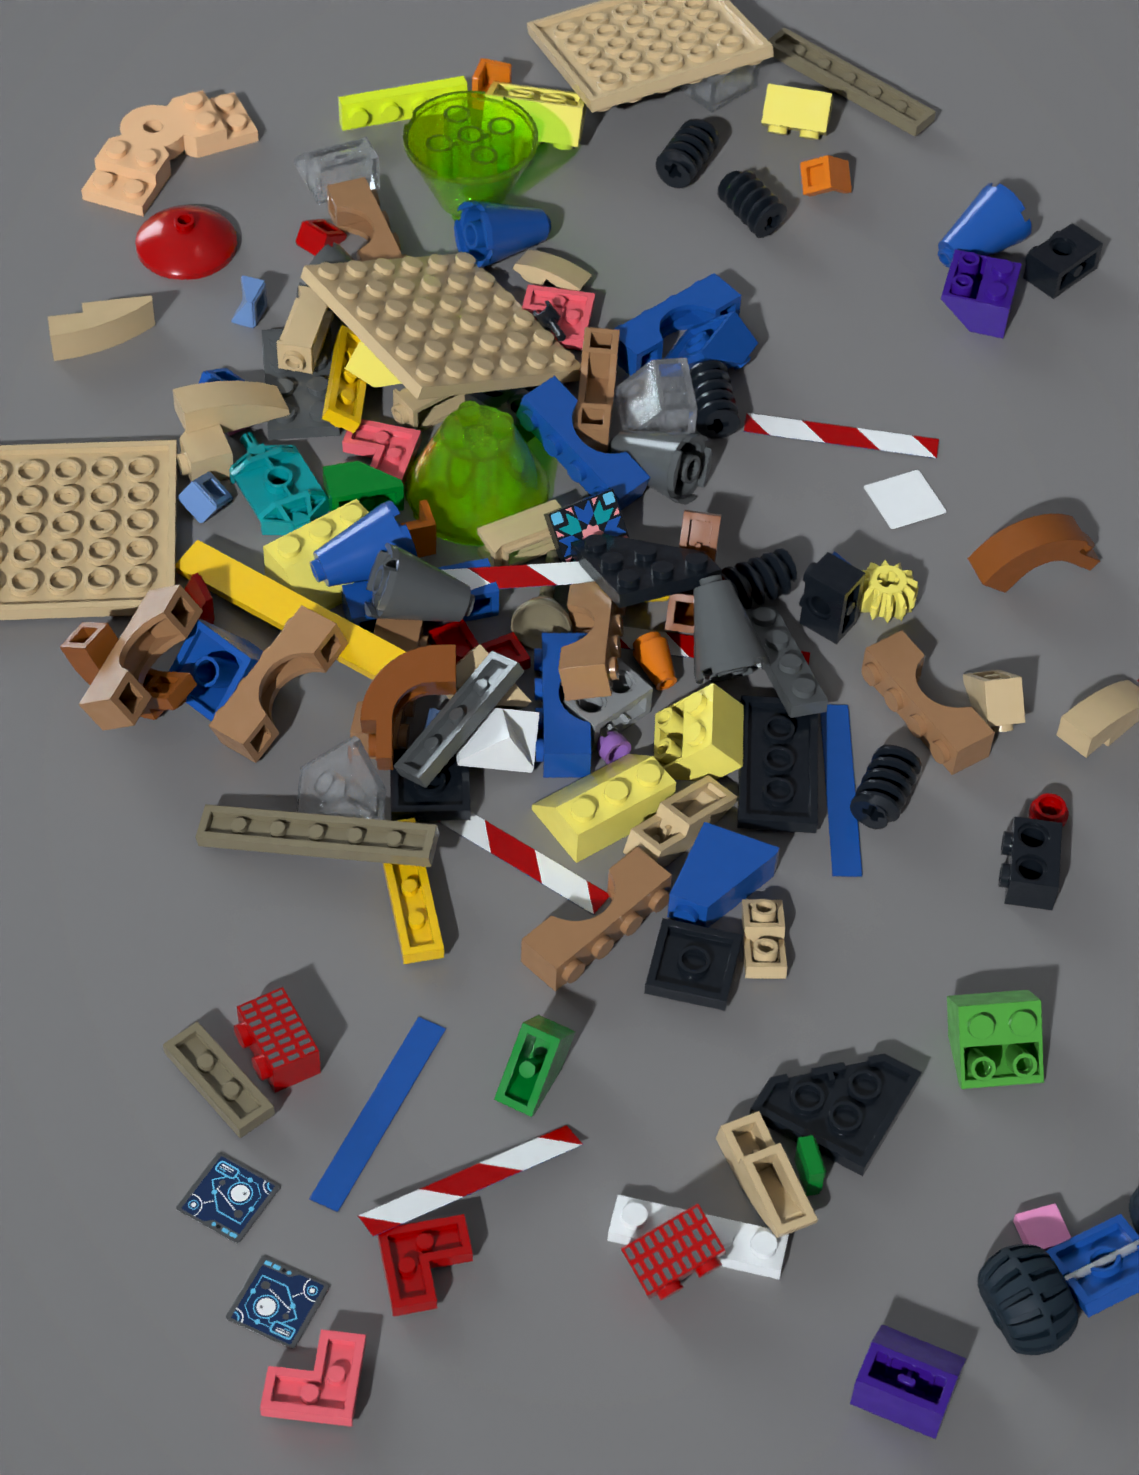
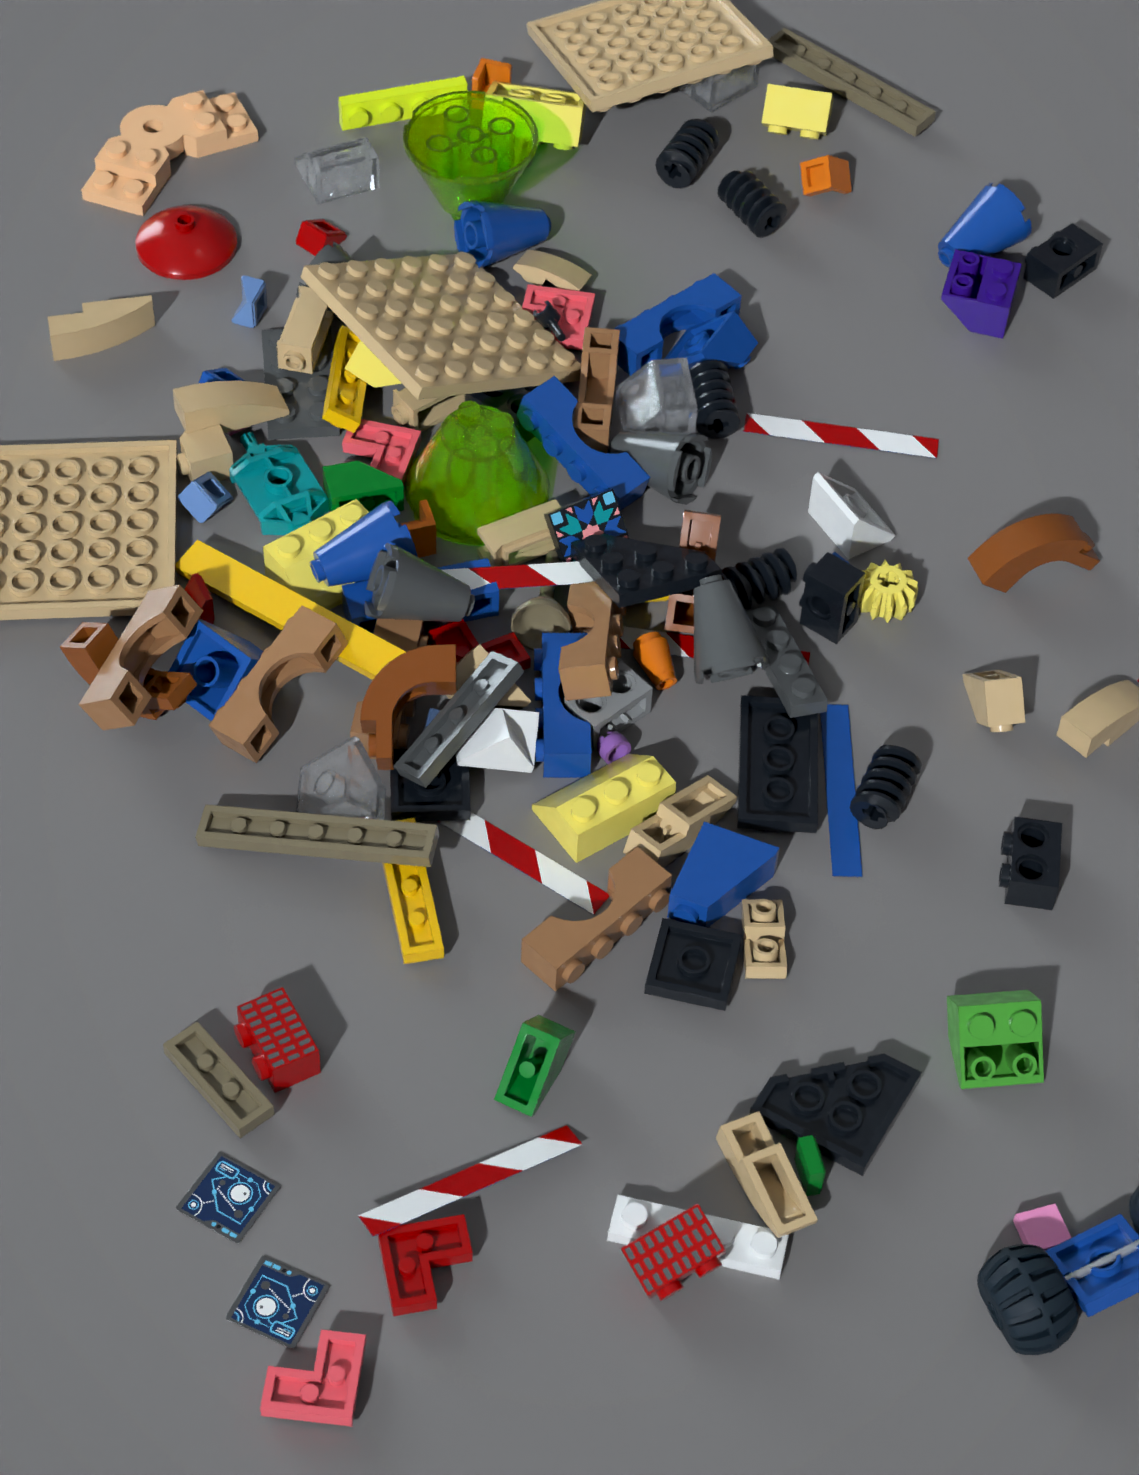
(357, 211): medium nougat arch -> none
(377, 1114): blue sticker -> none
(700, 735): light yellow slope -> none
(846, 517): none -> white slope
(905, 499): white sticker -> none
(907, 1381): dark purple slope -> none
(952, 734): medium nougat arch -> none
(1049, 804): red plate -> none

